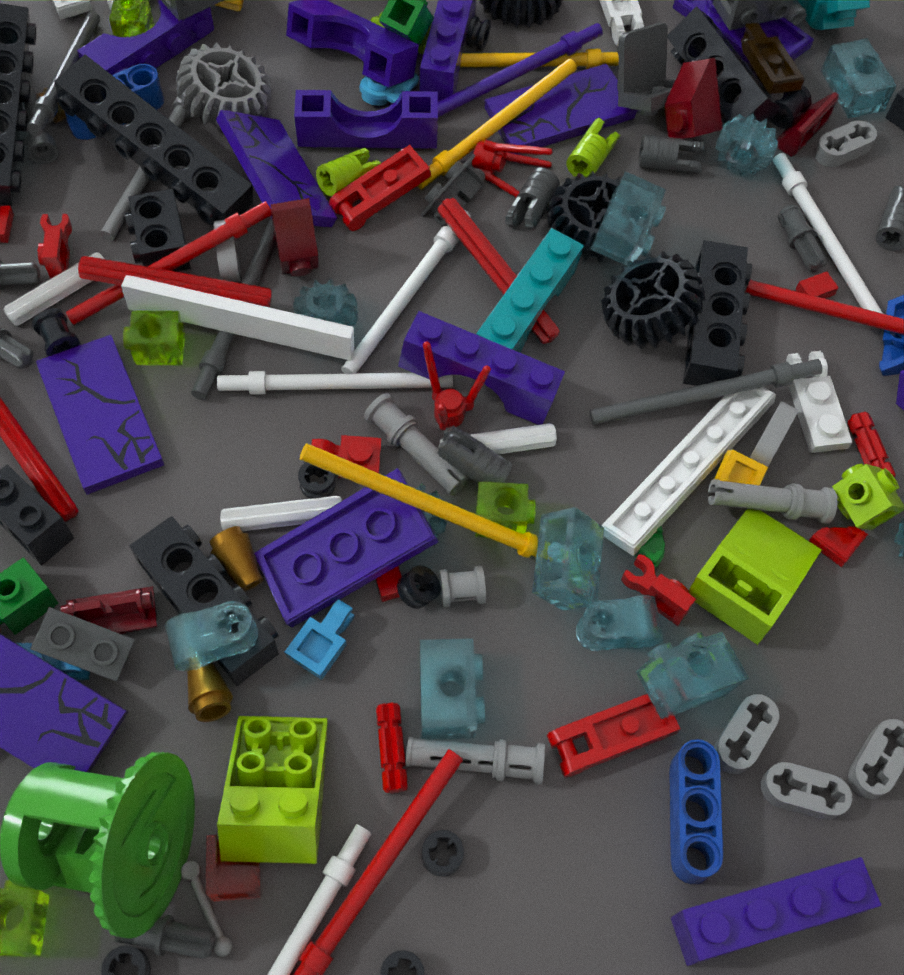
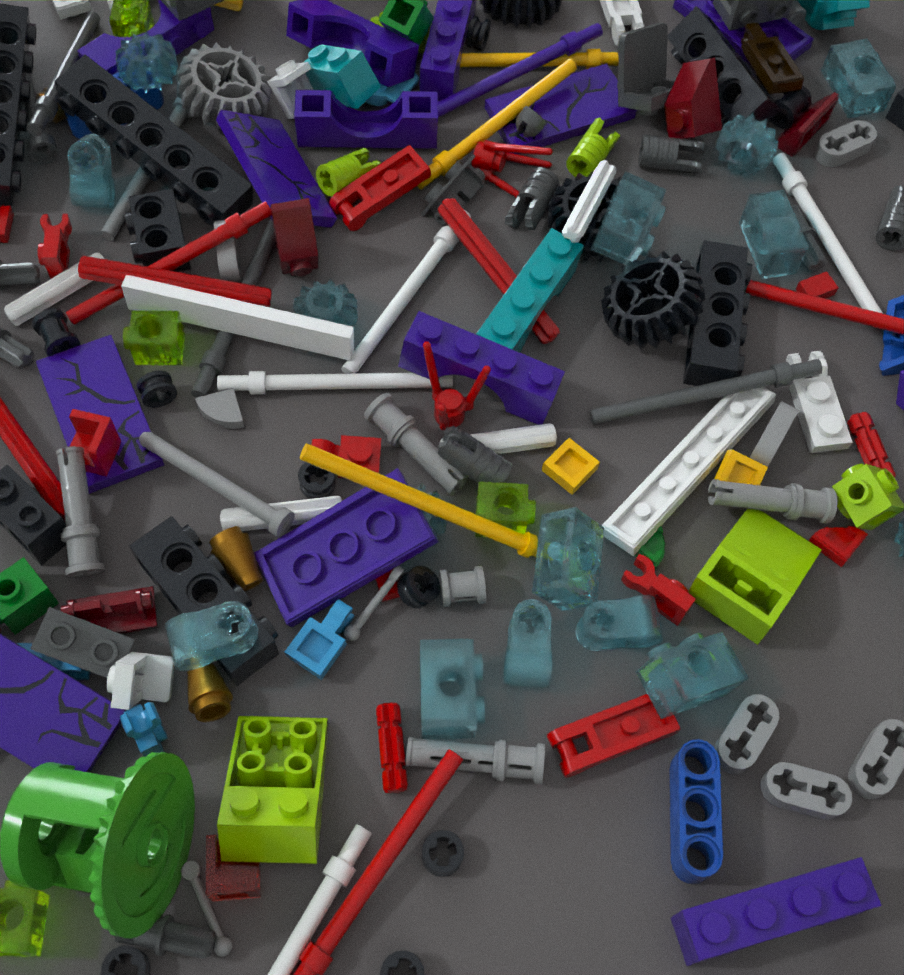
(80, 531): none -> light grey pin
(91, 179): none -> clear light blue piece
(98, 438): none -> red panel
(139, 678): none -> white bracket
(145, 728): none -> dark azure plate
(146, 62): none -> clear light blue gear
(156, 389): none -> black bush
(221, 408): none -> light grey tile
(278, 520): none -> light grey bar
(284, 85): none -> white bracket
(343, 73): none -> teal brick
(352, 631): none -> light grey hinge
(527, 651): none -> clear light blue piece
(531, 121): none -> dark grey hinge
(570, 466): none -> yellow plate
(589, 201): none -> white axle
(773, 234): none -> clear light blue brick

